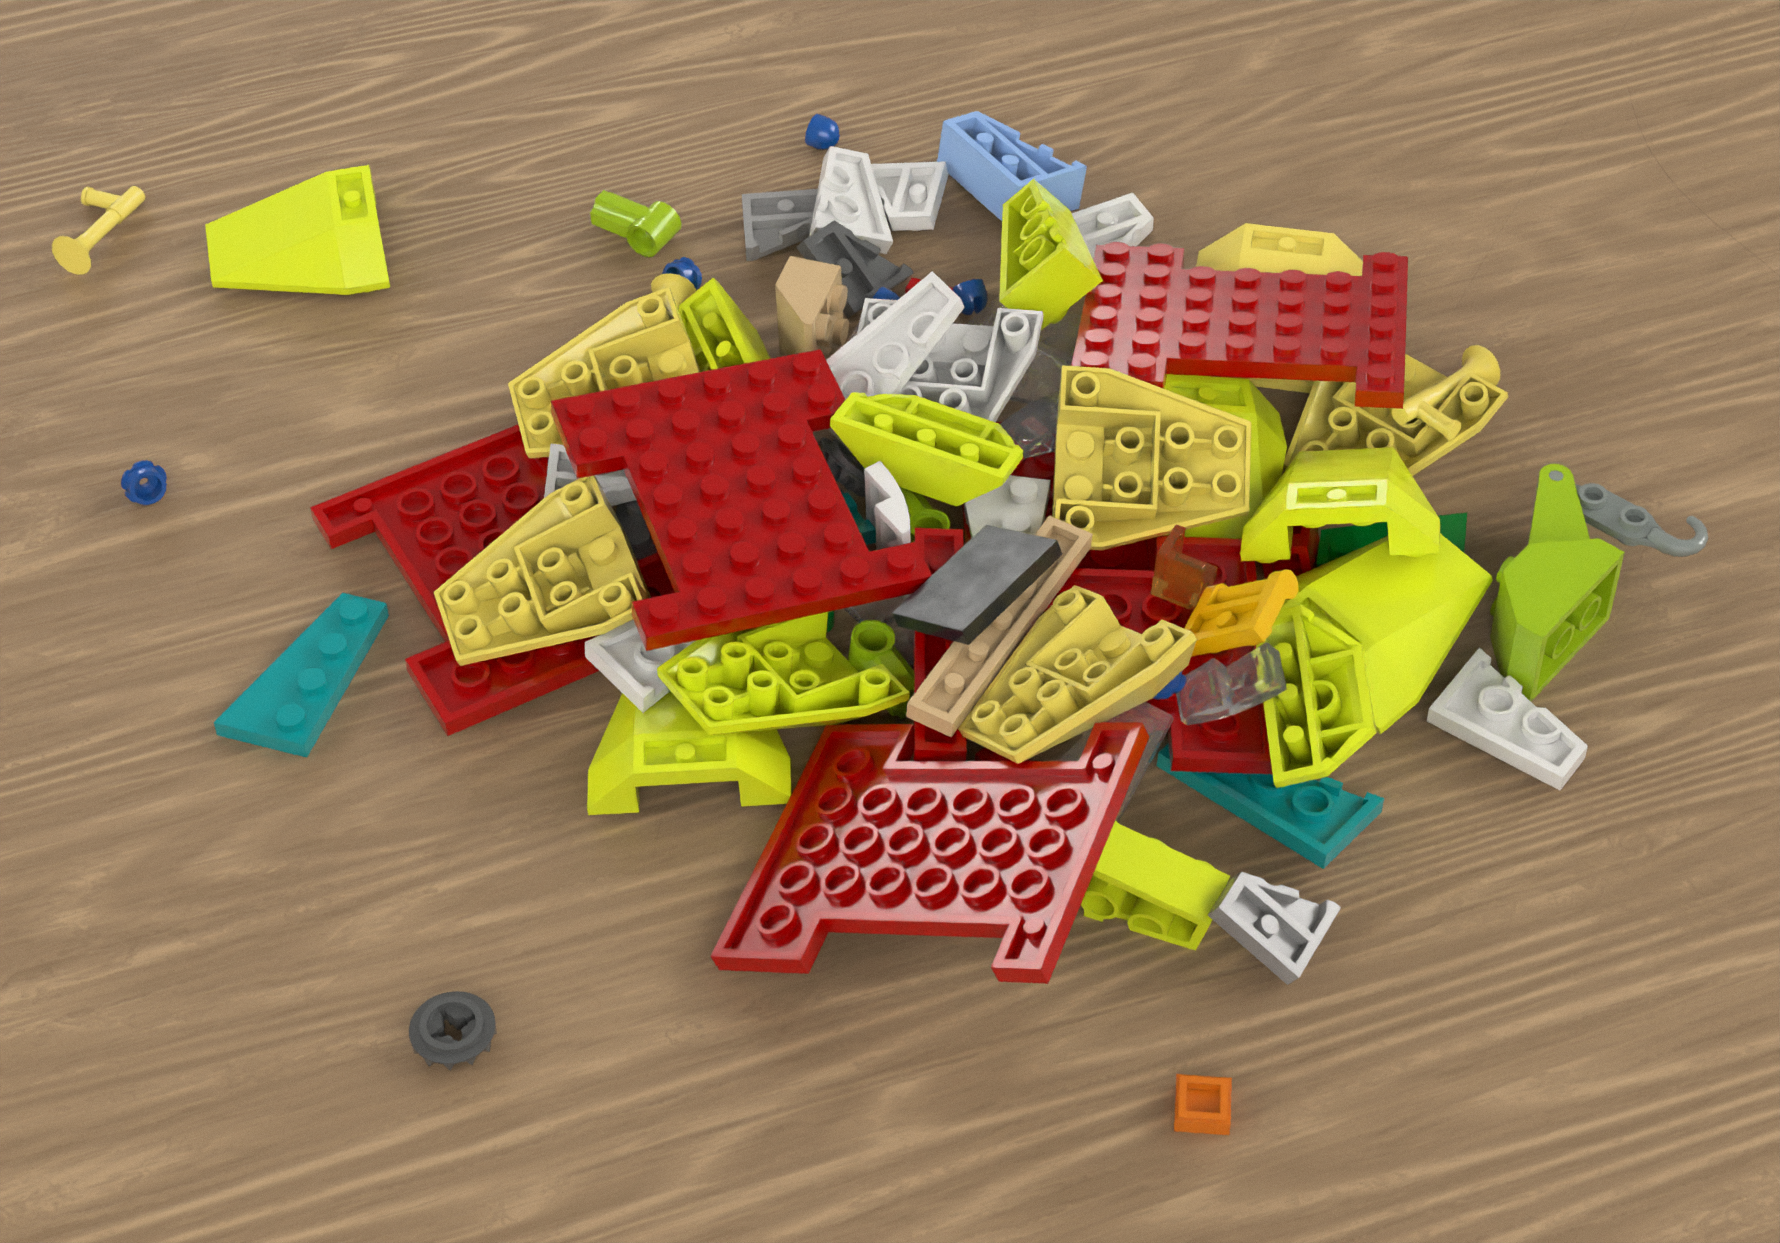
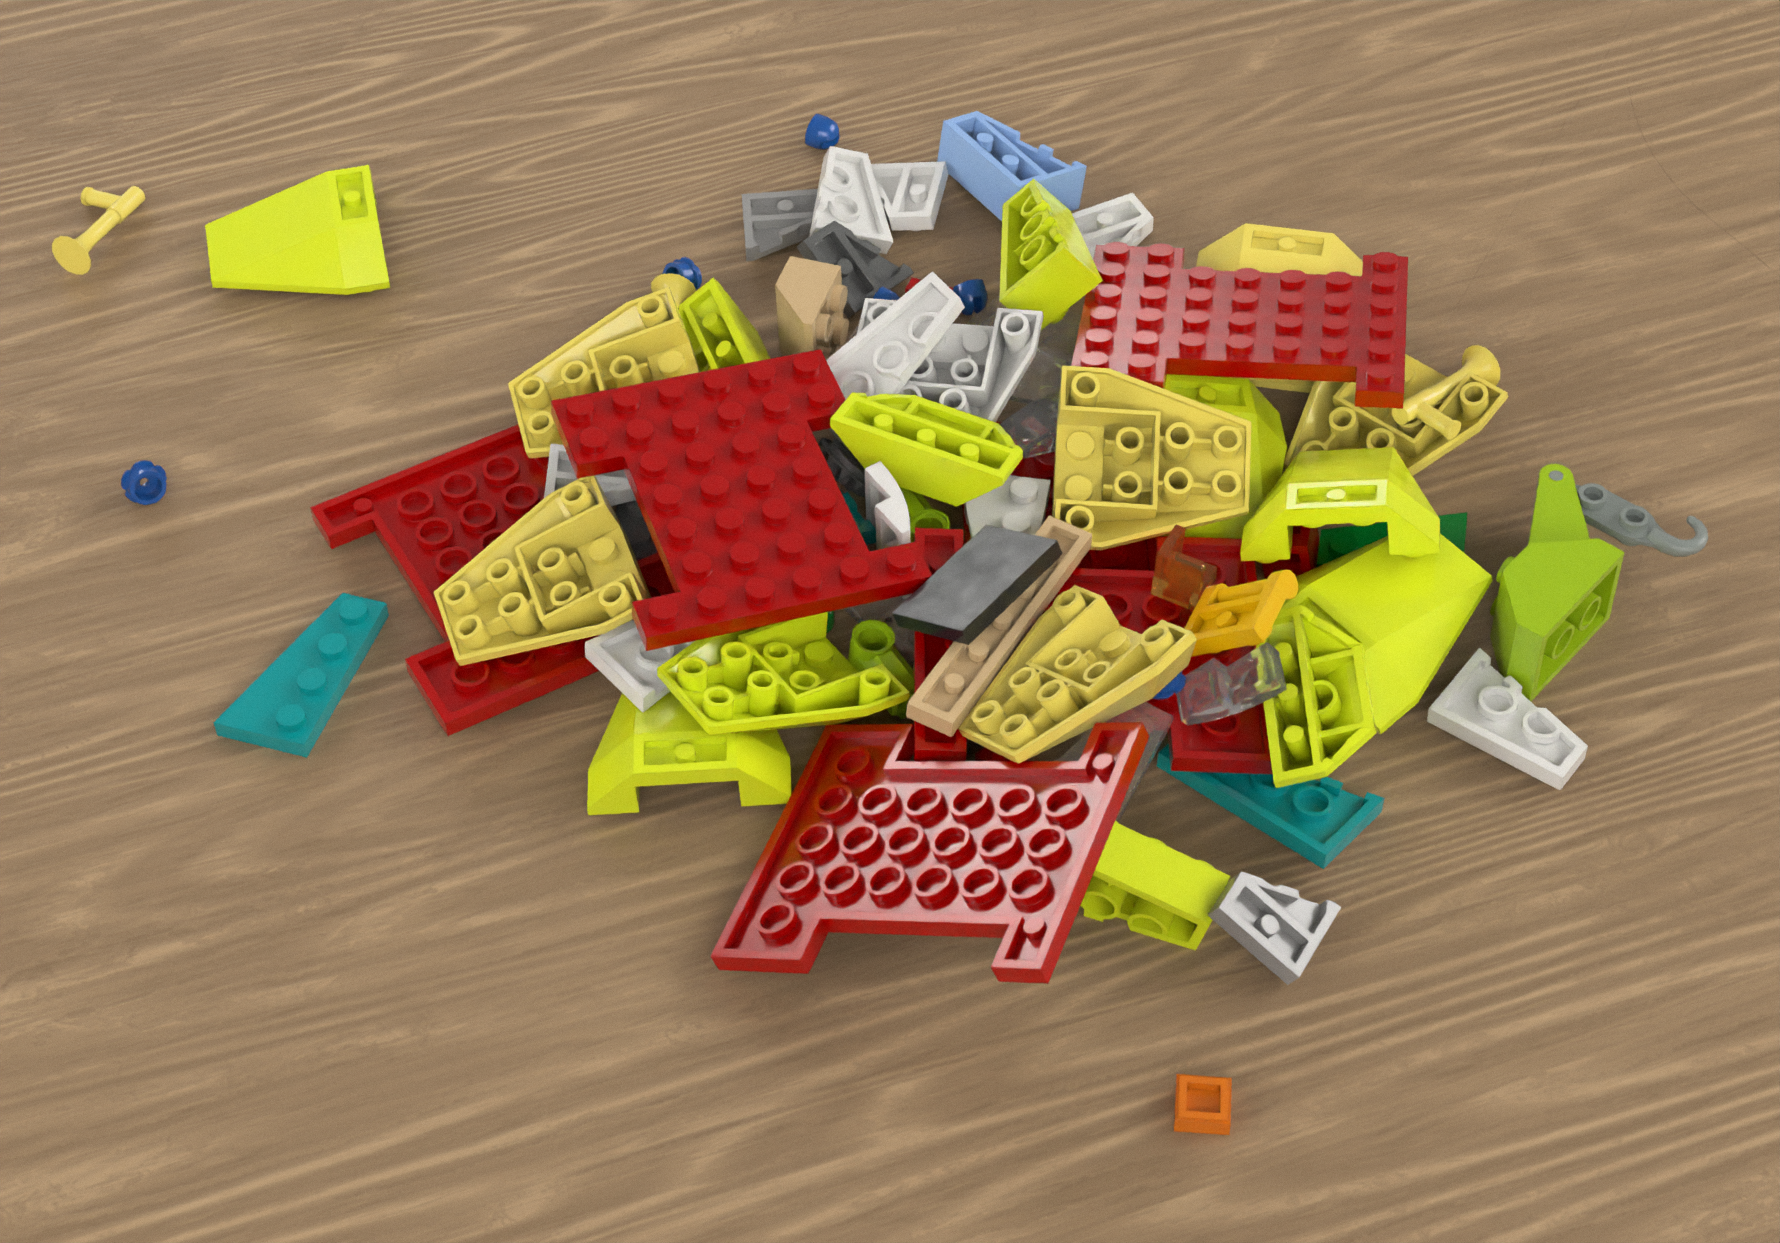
(462, 1011): dark grey gear -> none
(643, 227): lime piece -> none

